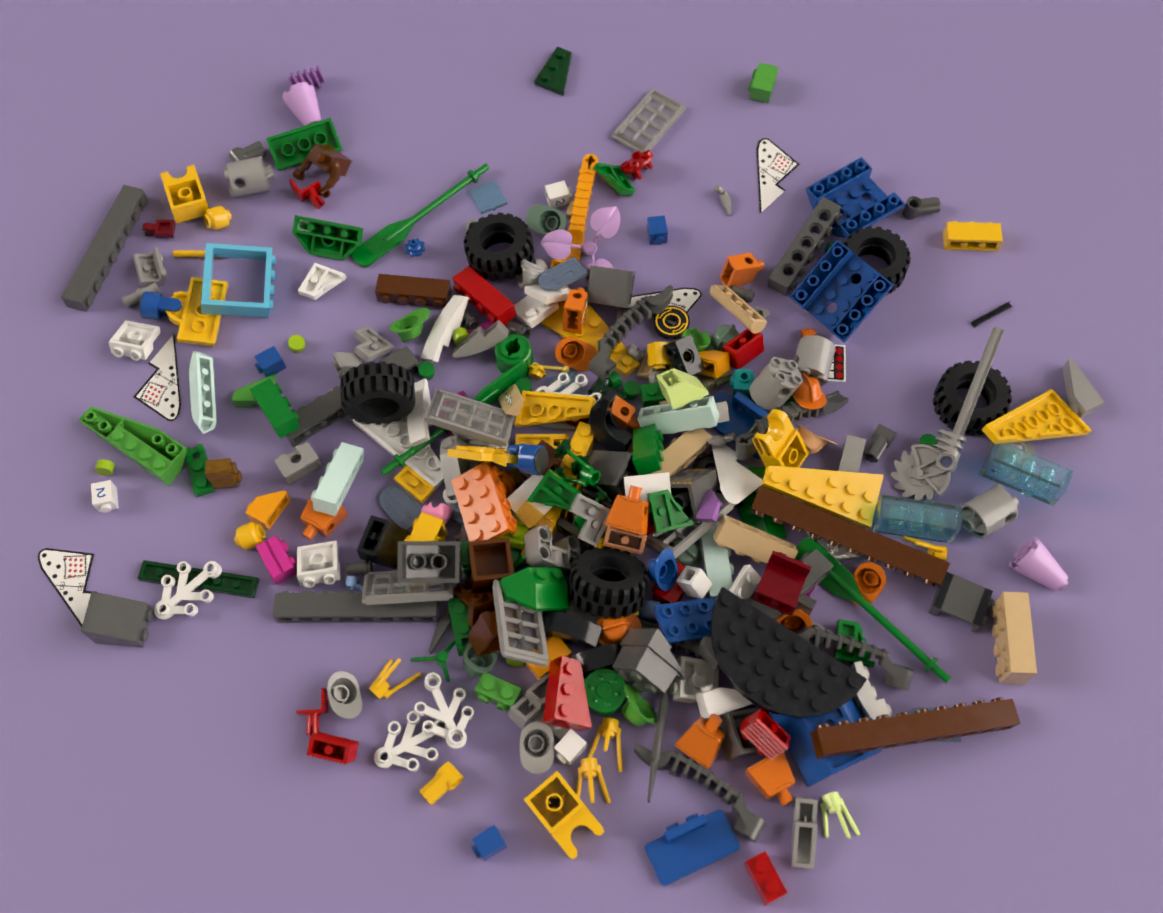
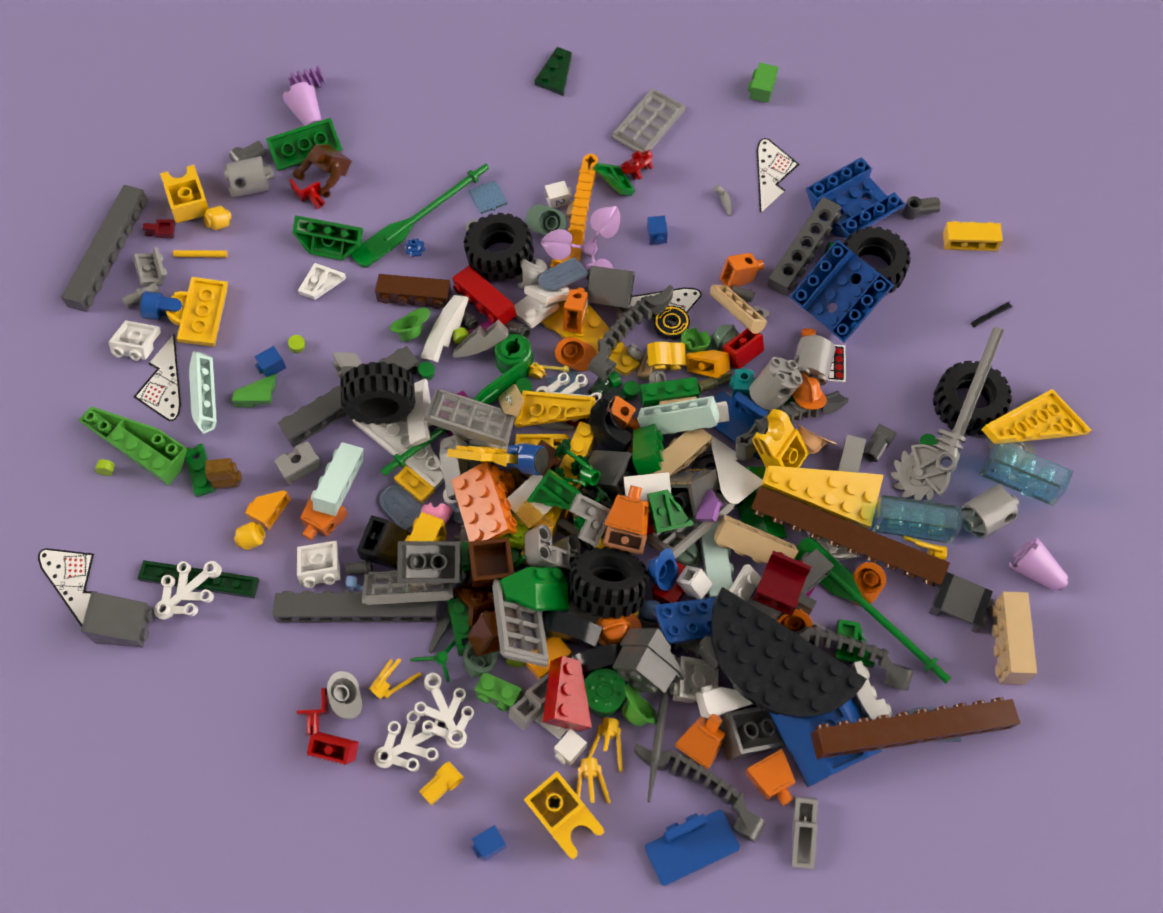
(104, 496): white brick -> none
(233, 307): medium azure window -> none
(275, 407): green brick -> none
(276, 559): dark pink brick -> none
(372, 344): light grey plate -> none
(536, 747): light grey piece -> none
(680, 388): yellowish green slope -> none
(684, 355): black brick -> none
(719, 440): light grey bar -> none
(765, 734): red brick -> none
(765, 878): red brick -> none
(834, 804): yellowish green plant -> none
(1080, 393): light grey slope -> none

